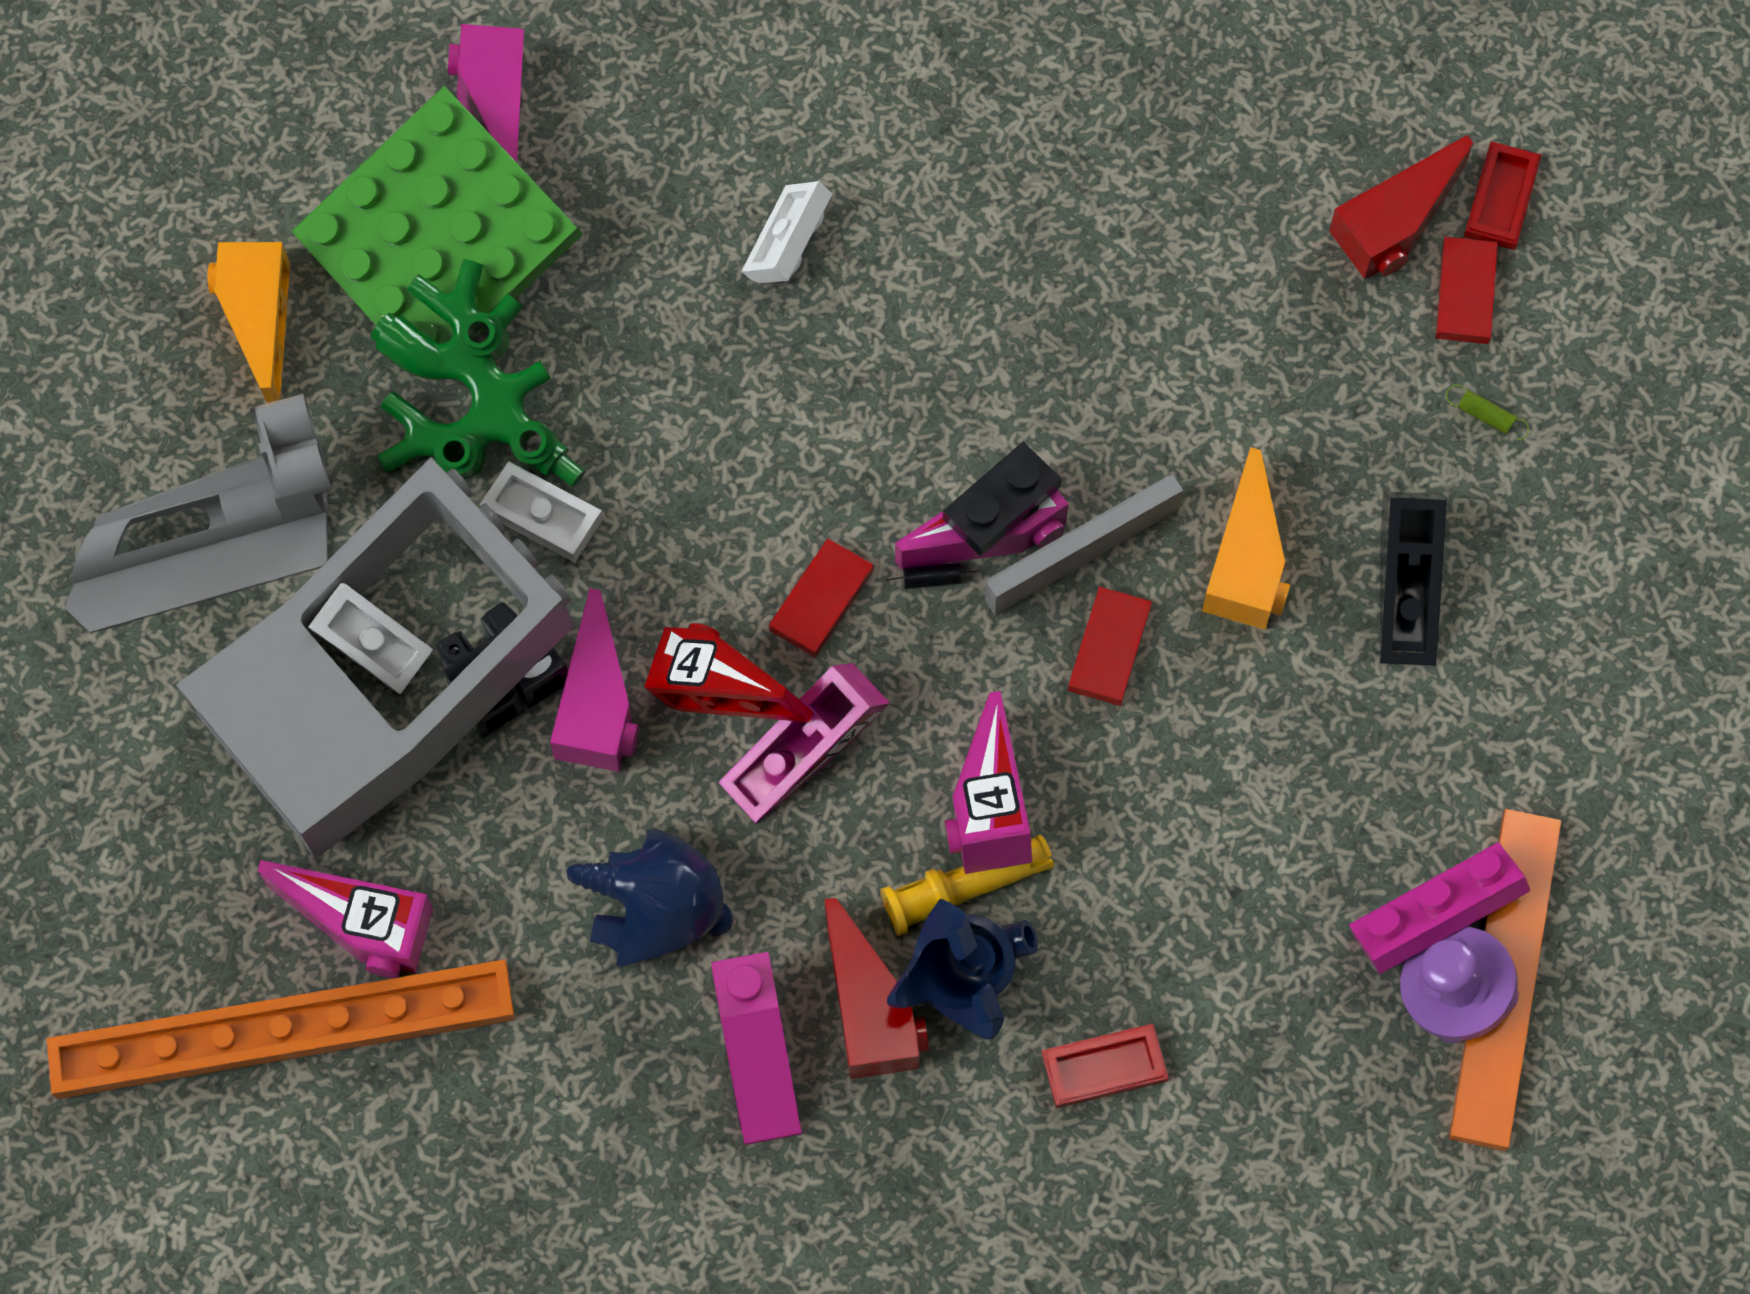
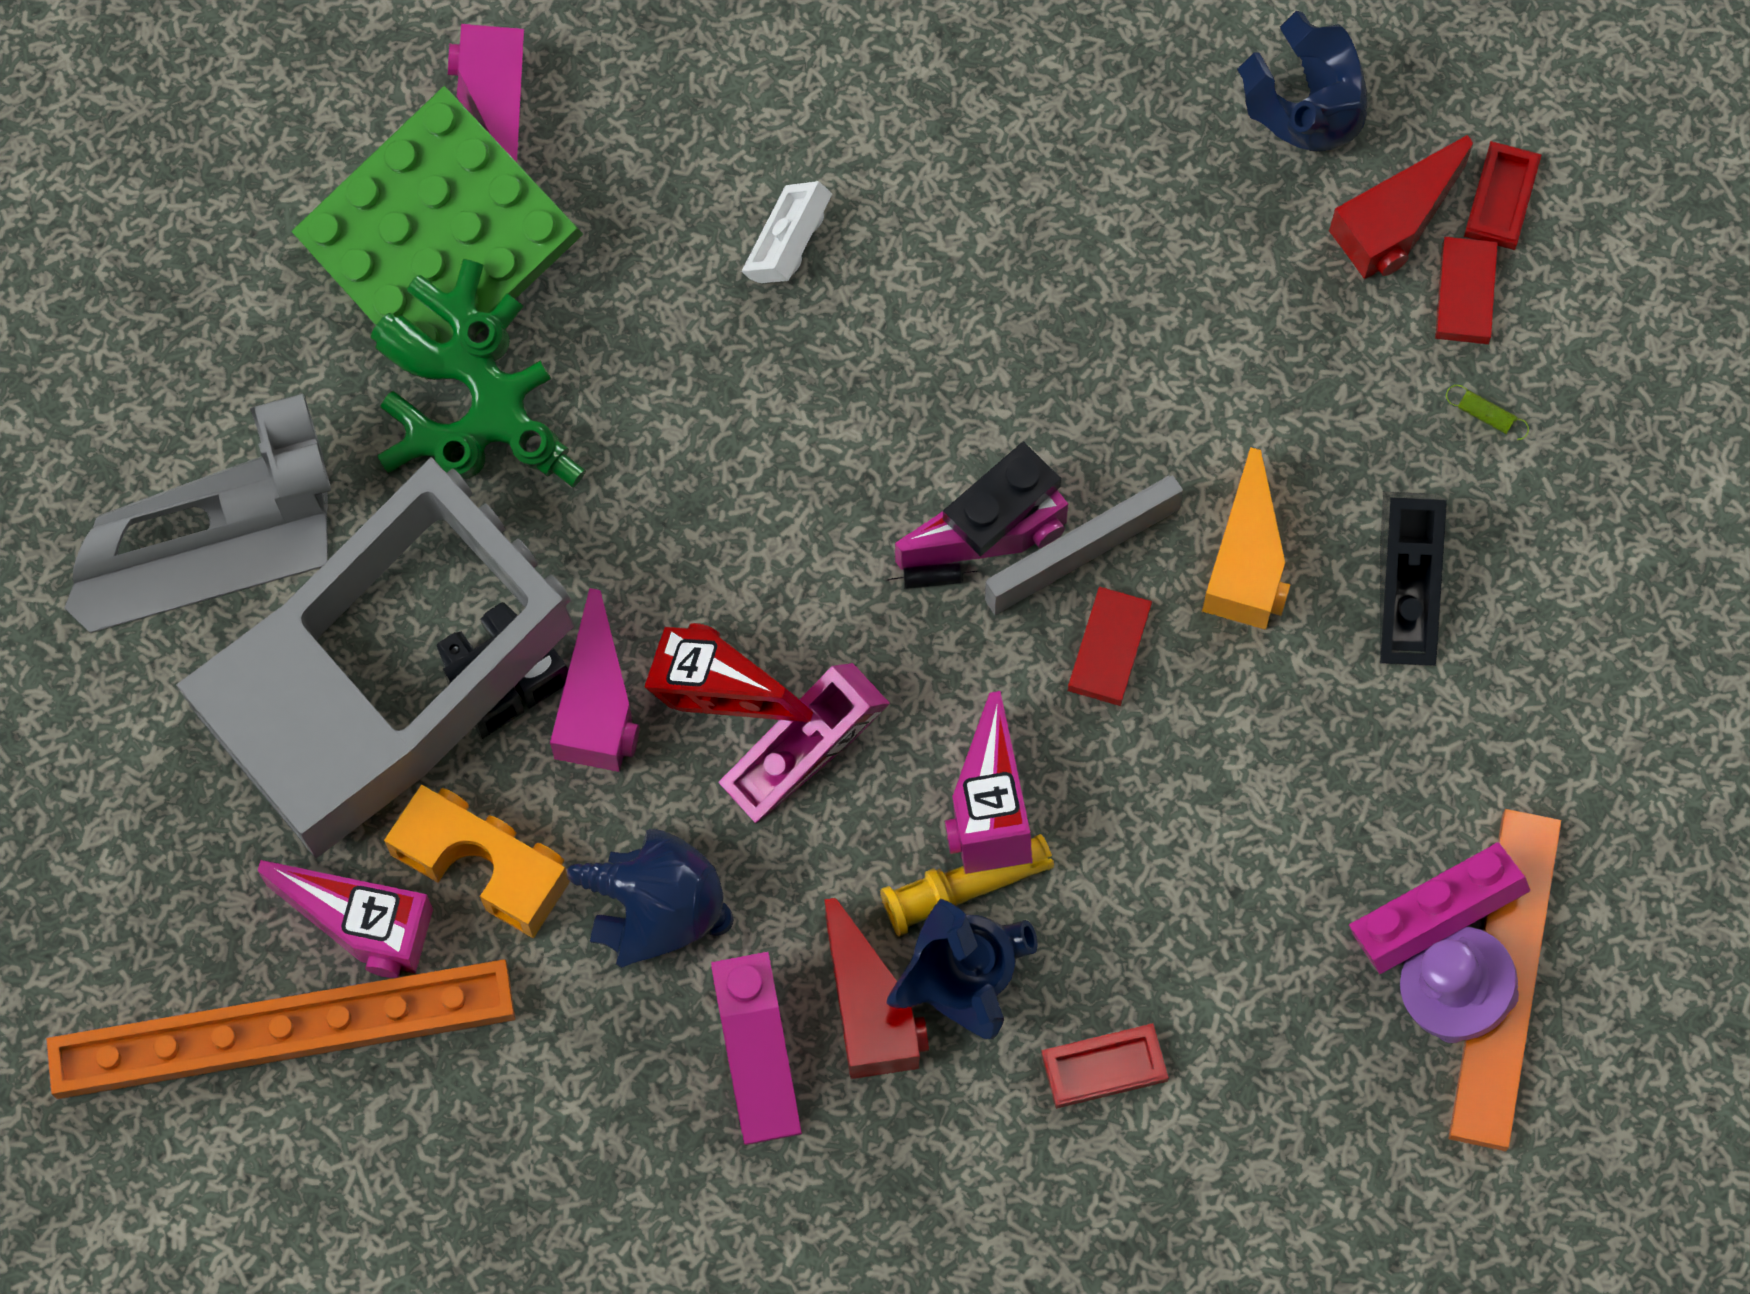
(253, 293): light orange slope -> none
(370, 638): white plate -> none
(440, 830): none -> light orange arch
(543, 511): white plate -> none
(821, 597): red tile -> none
(1336, 82): none -> dark blue piece

